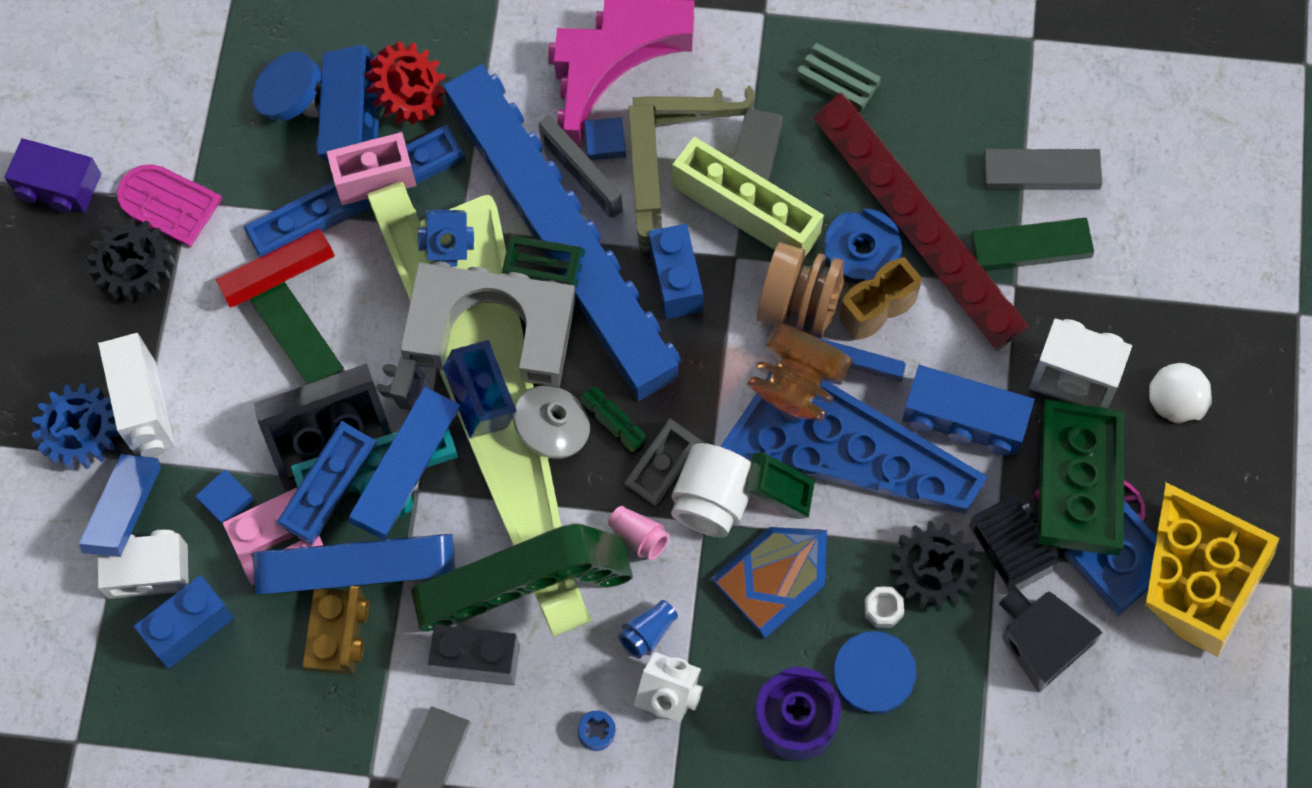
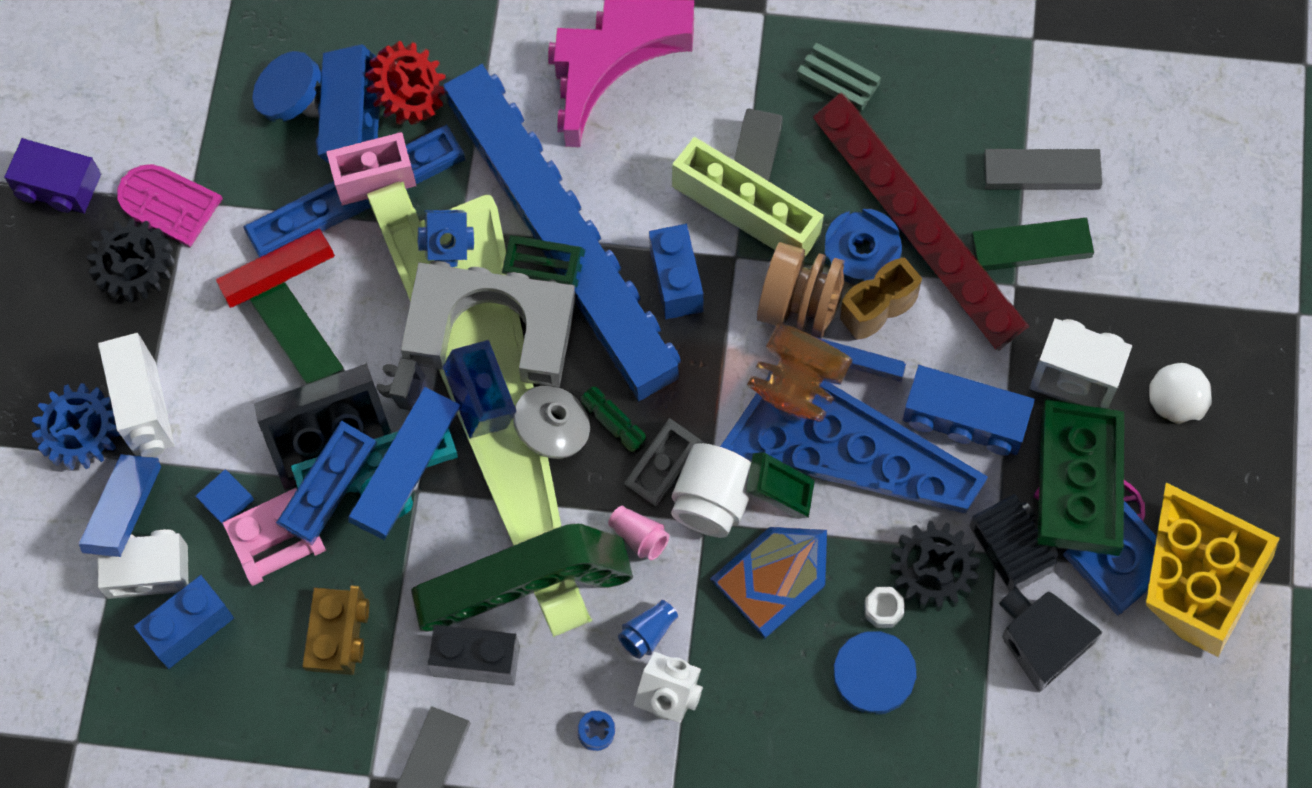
(353, 563): blue beam -> none
(580, 167): dark grey tile -> none
(605, 138): blue tile -> none
(665, 111): olive hinge -> none
(820, 711): dark purple brick -> none

